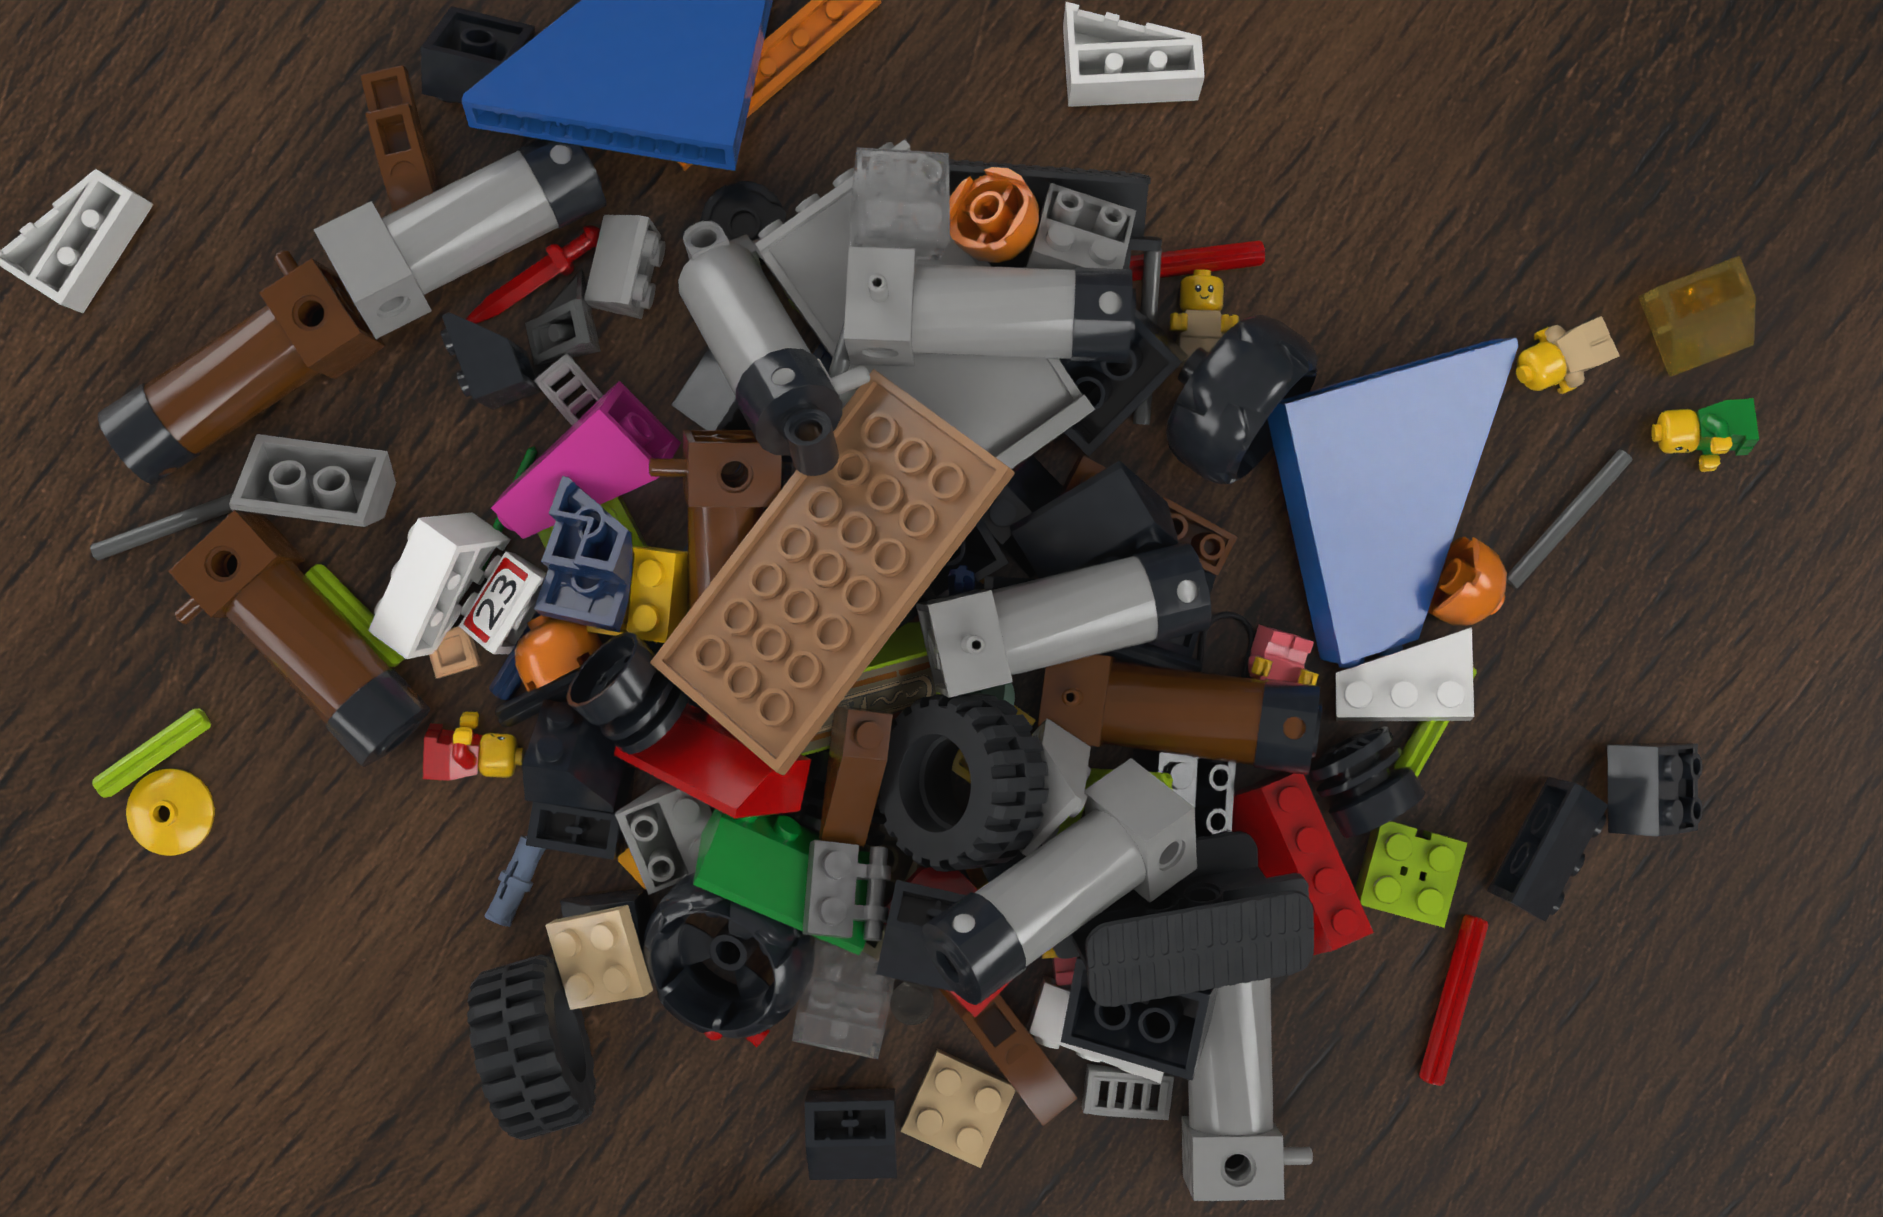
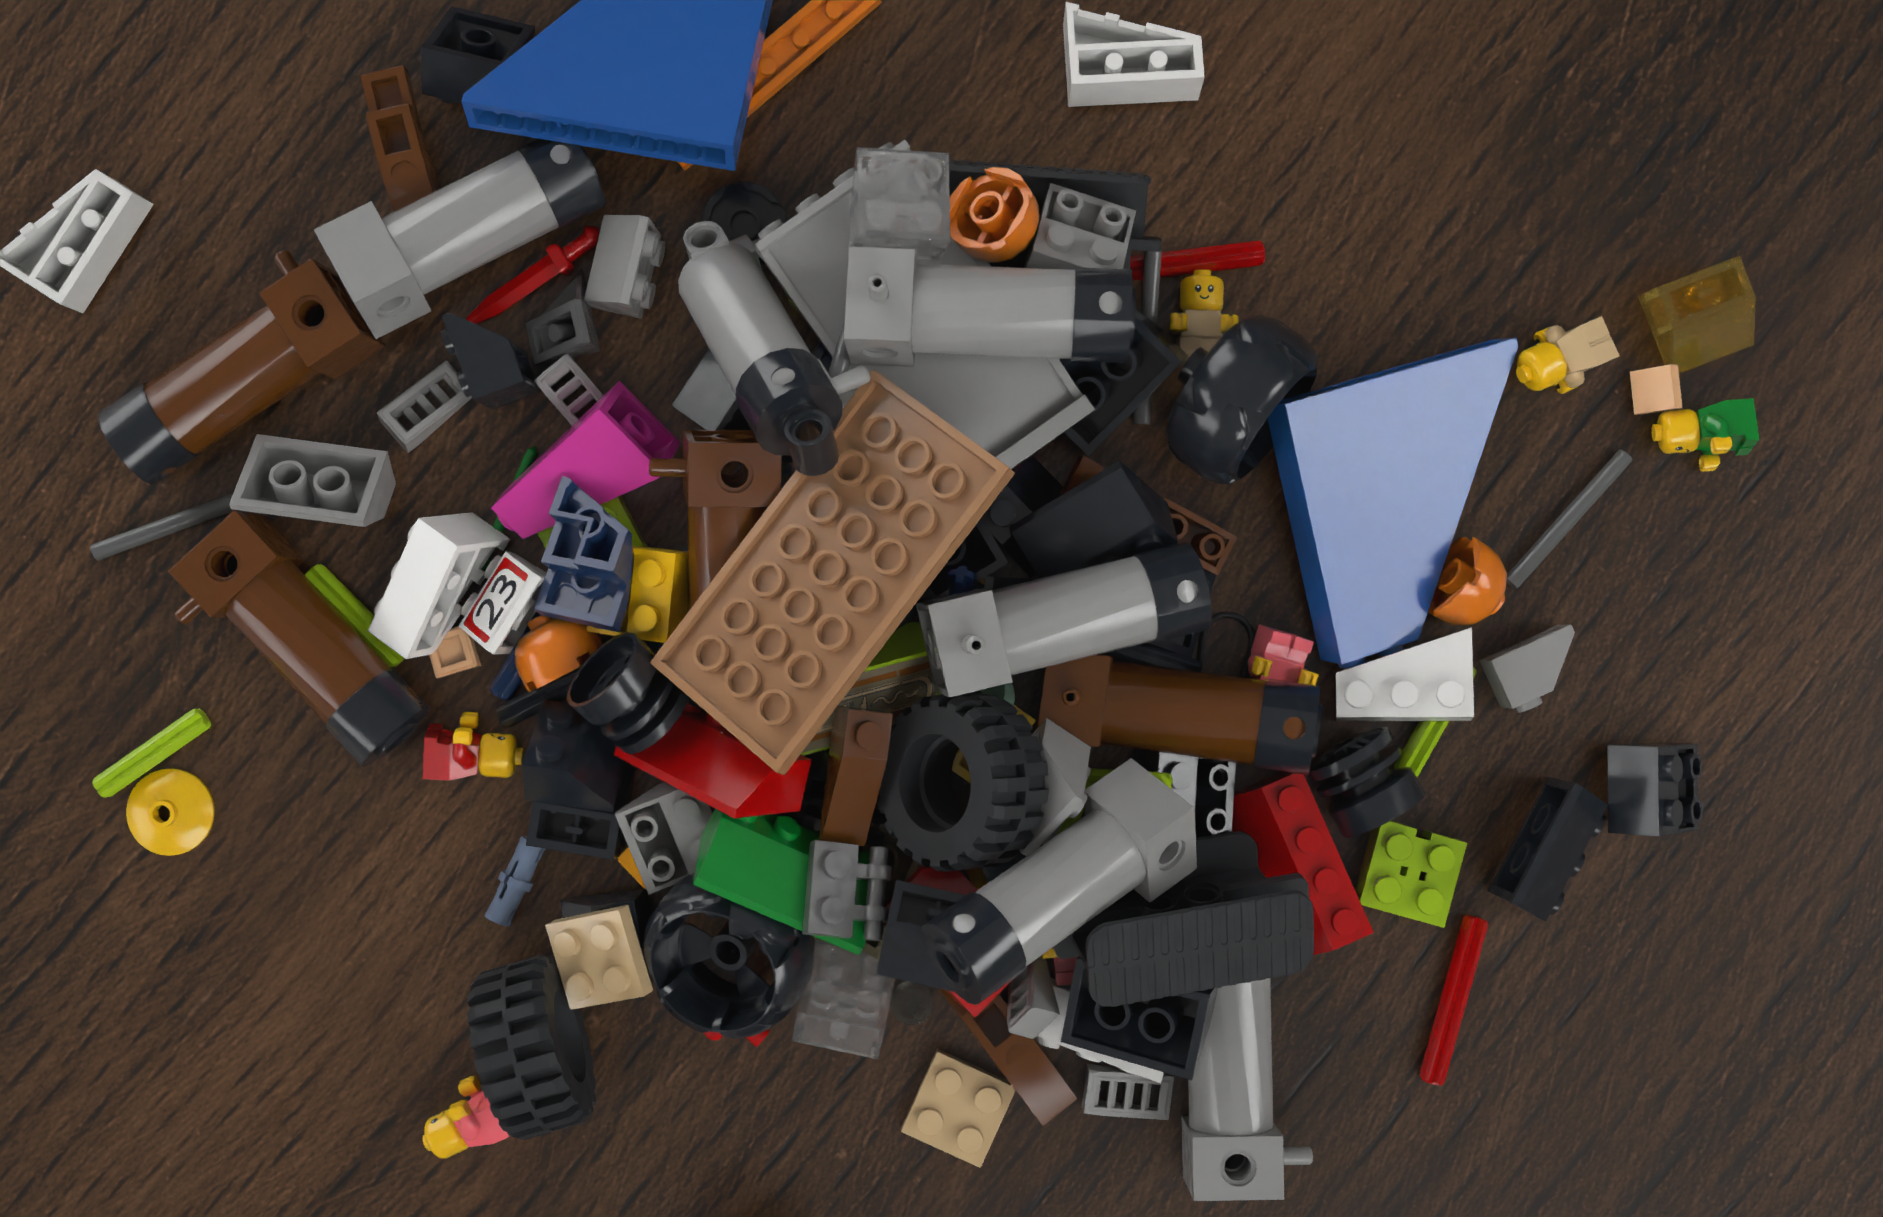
(415, 394): none -> light grey slope
(463, 1124): none -> piece
(851, 1134): black slope -> none
(1031, 1000): none -> light grey slope
(1528, 668): none -> light grey slope
(1656, 389): none -> light nougat tile

